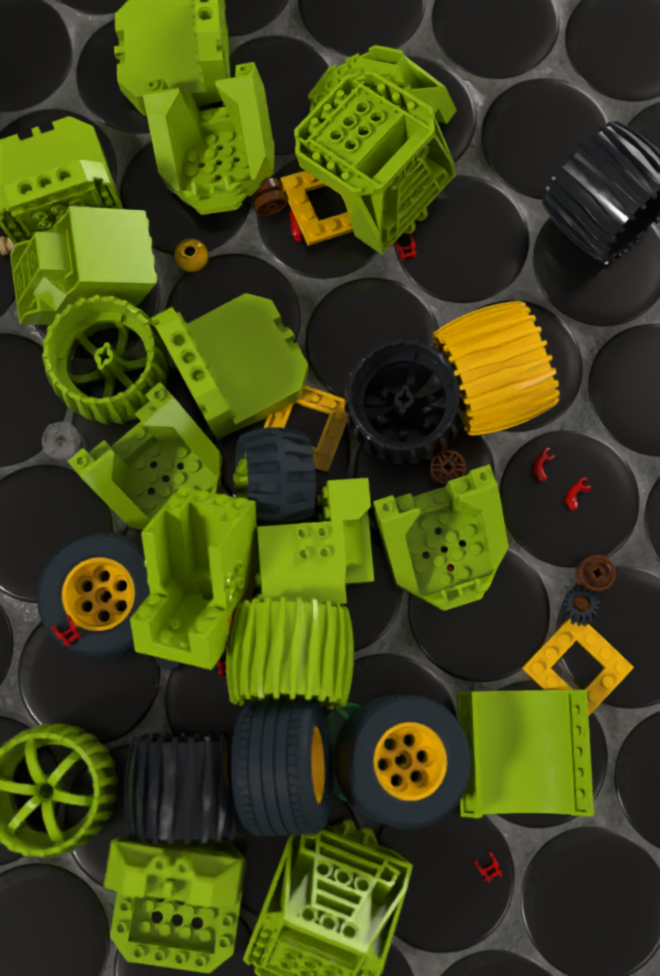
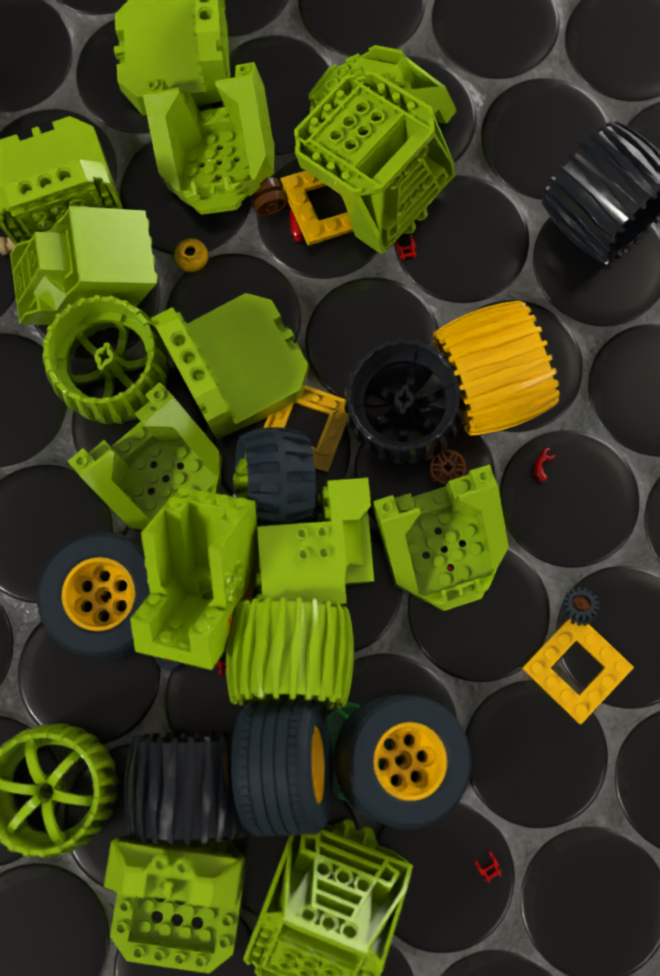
(55, 435): clear brick -> none
(73, 627): red piece -> none
(527, 752): lime panel -> none
(571, 498): red piece -> none
(602, 567): reddish brown wheel -> none

